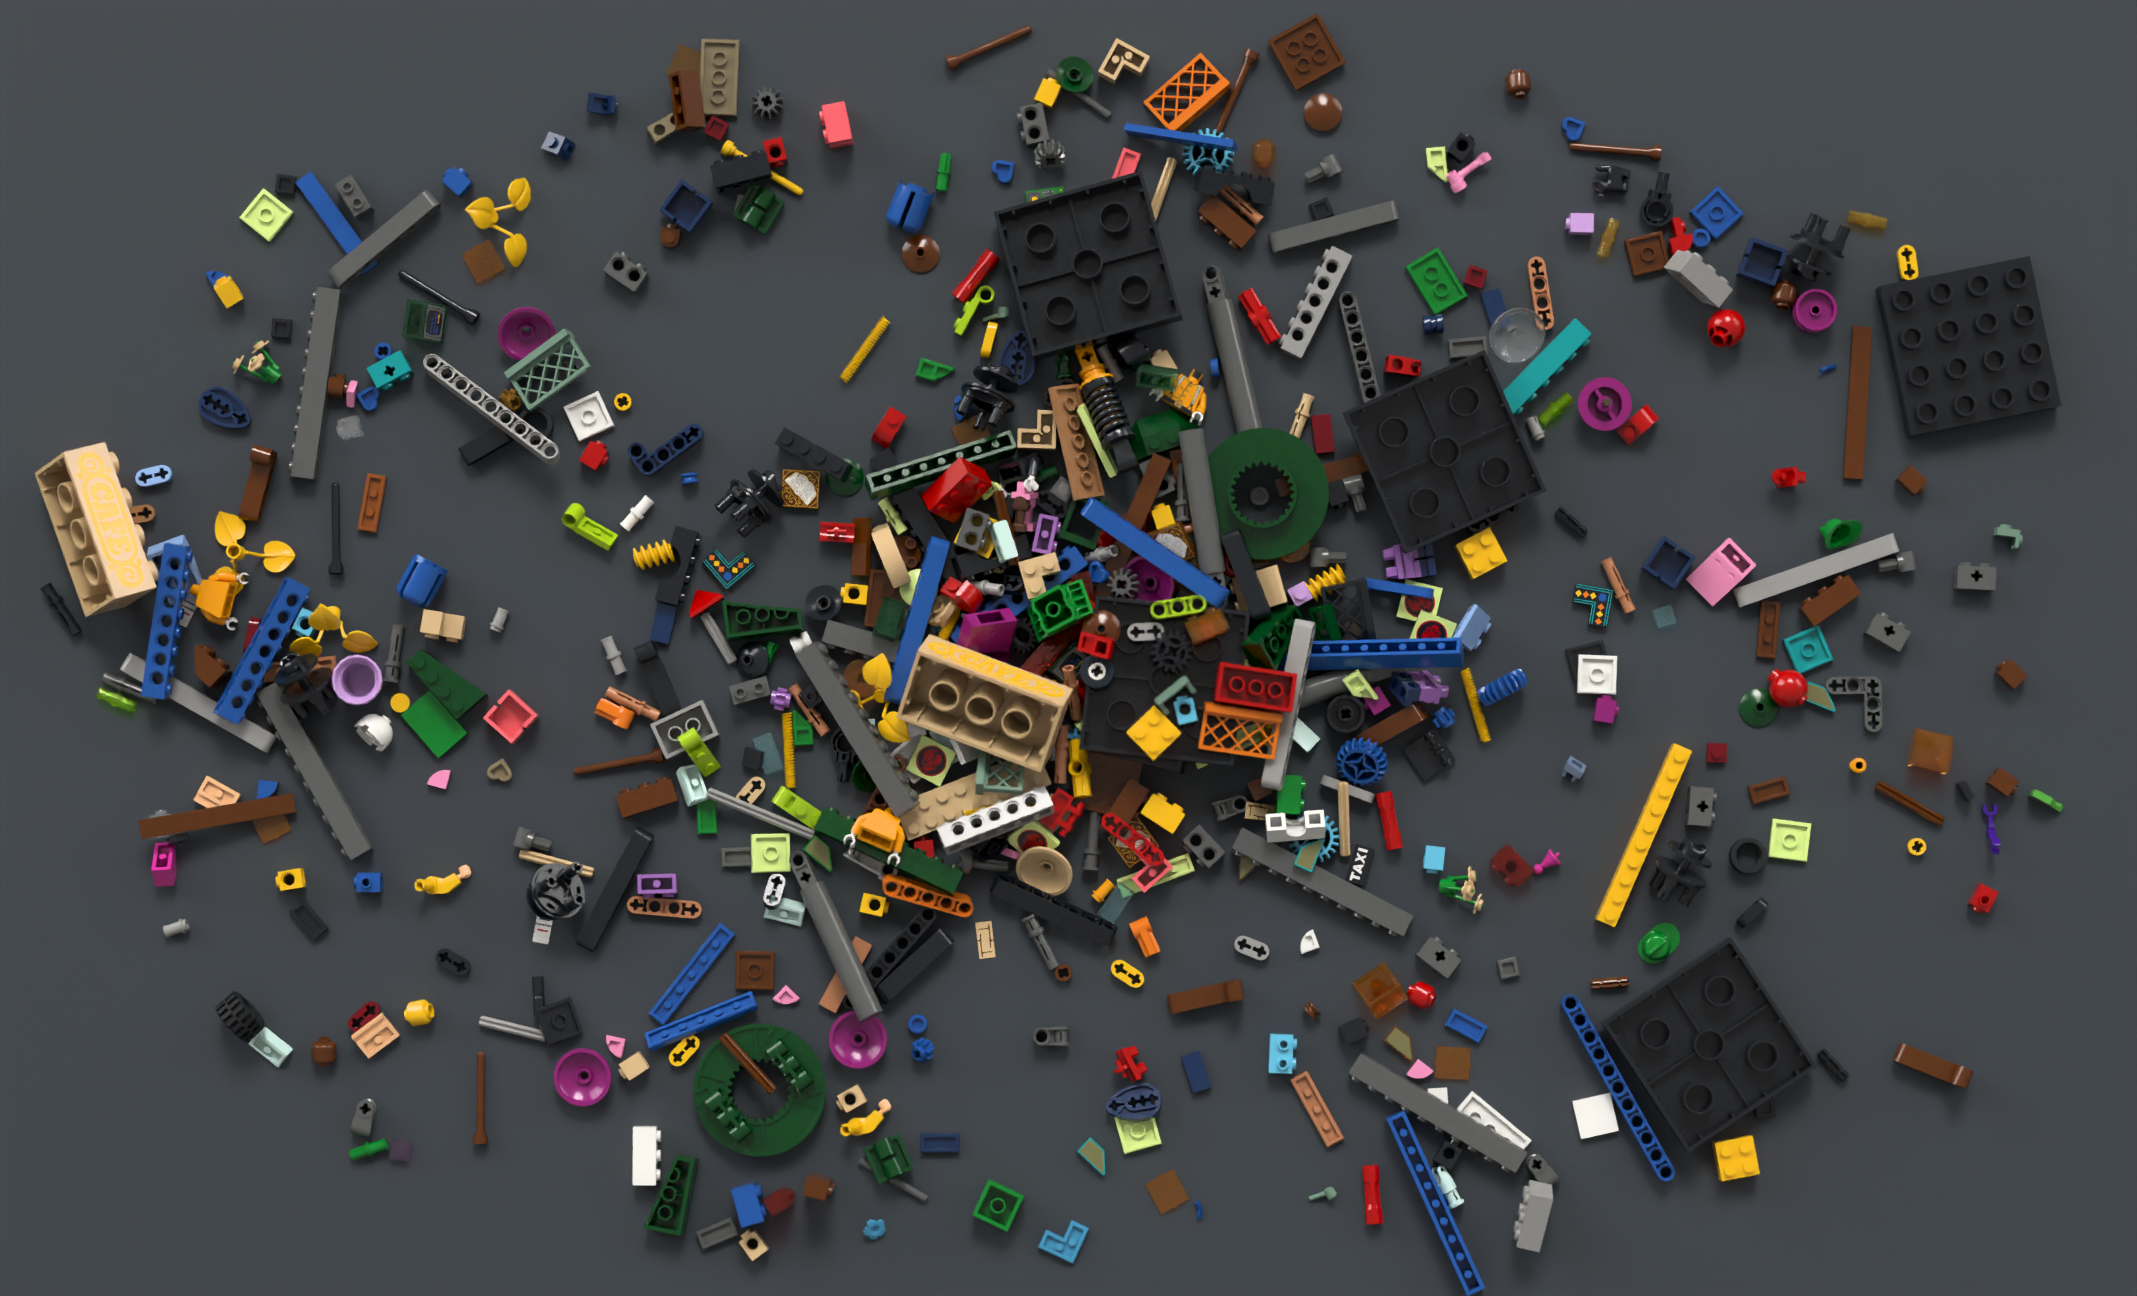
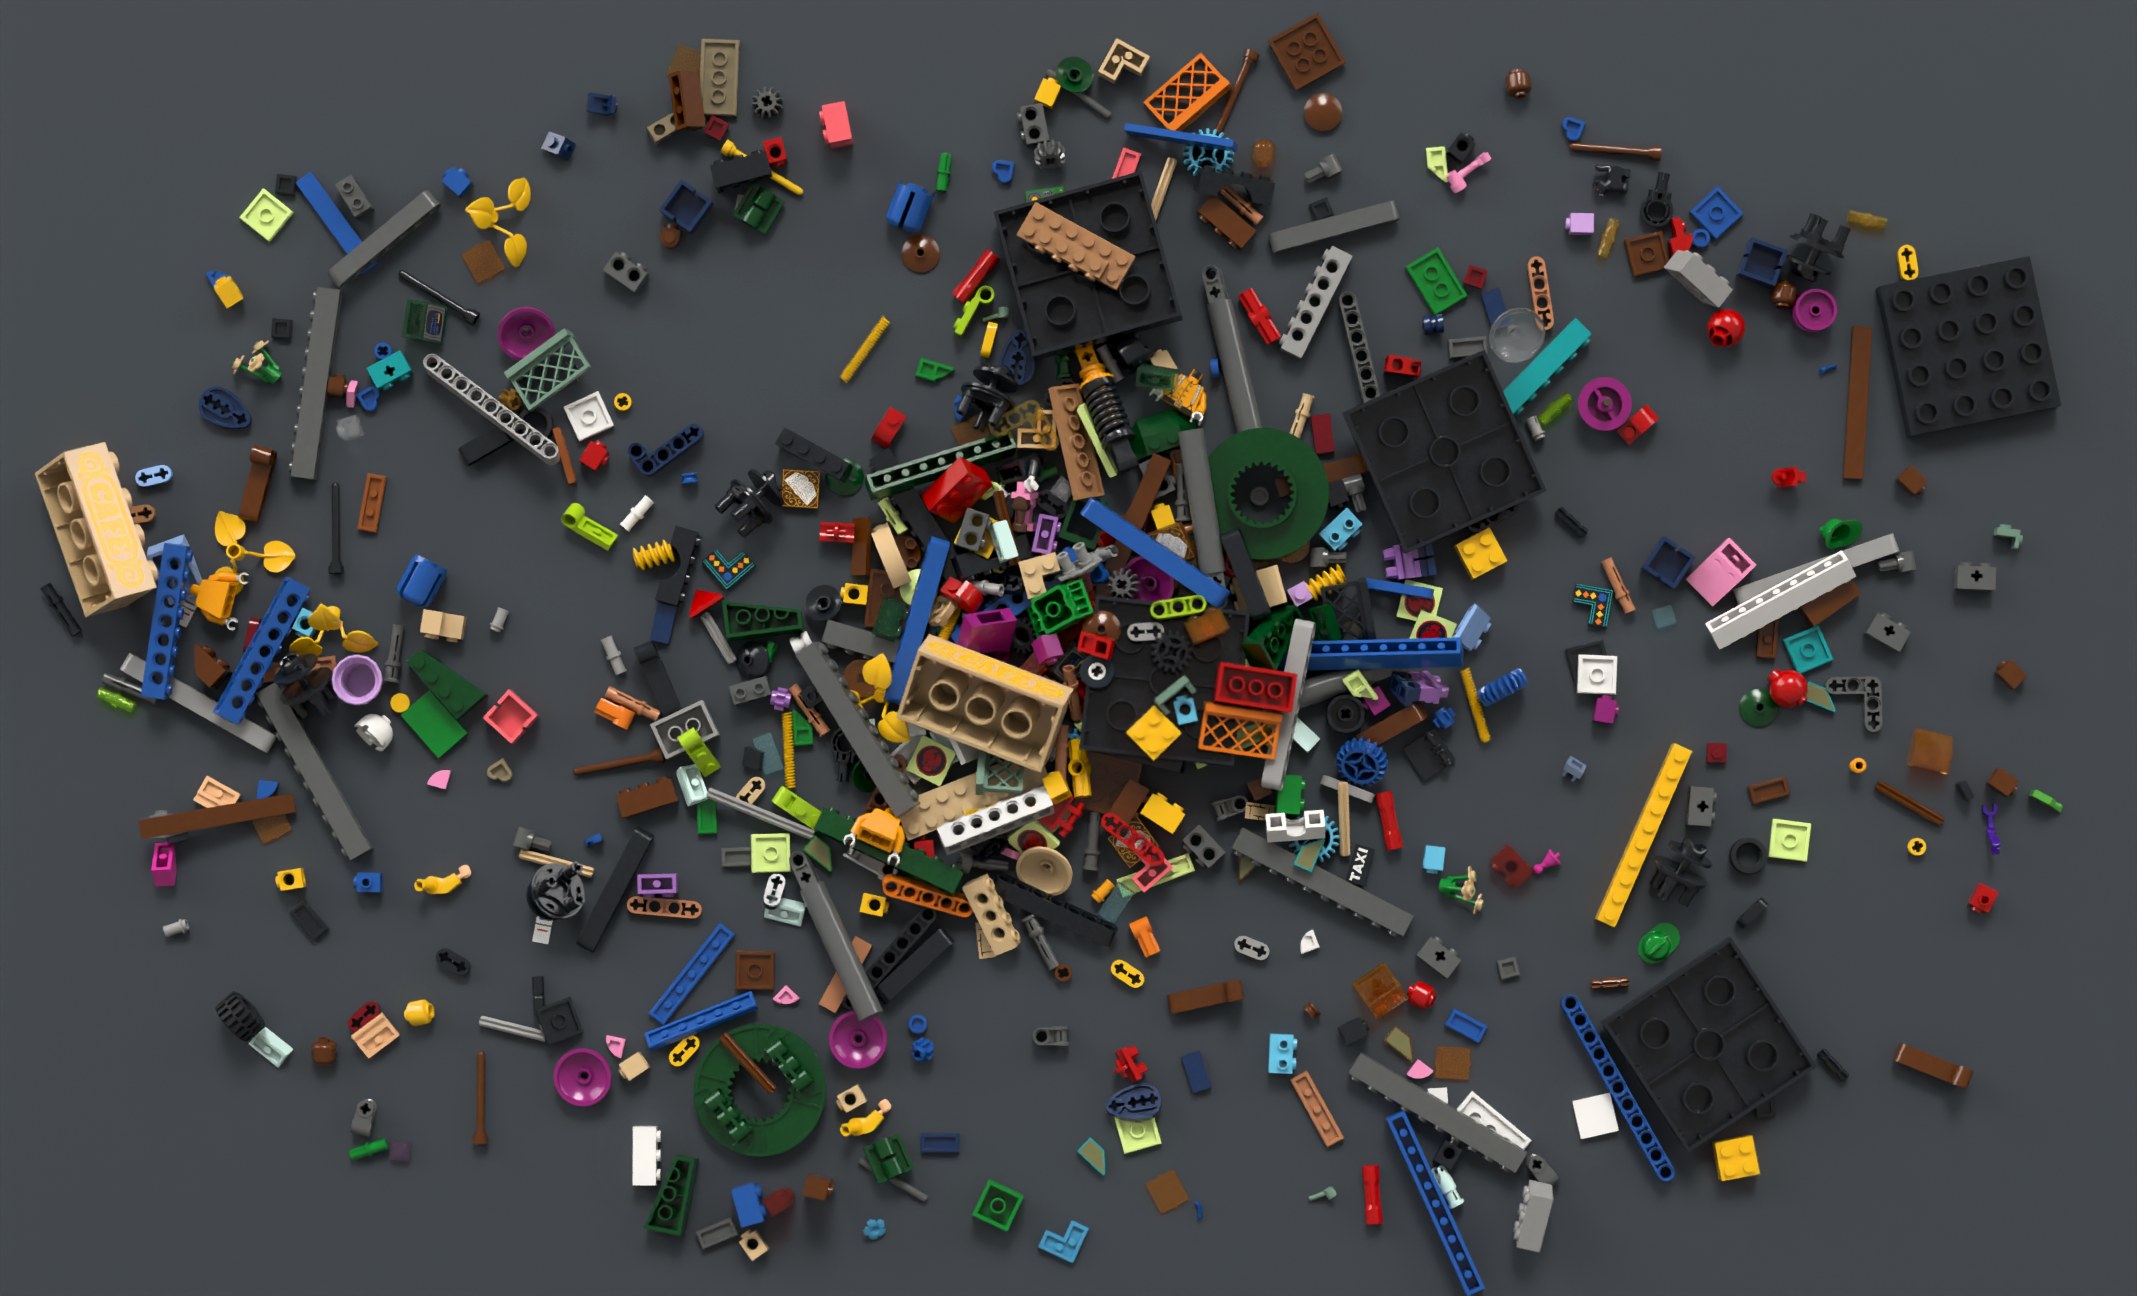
(565, 457): none -> dark orange tile
(593, 840): none -> blue tile
(955, 61): reddish brown piece -> none
(999, 942): none -> tan brick
(1032, 419): none -> clear yellow beam
(1047, 649): none -> magenta brick
(1056, 786): none -> yellow brick
(1075, 246): none -> medium nougat plate
(1084, 564): none -> light grey connector
(1340, 530): none -> medium azure brick
(1780, 599): none -> white brick

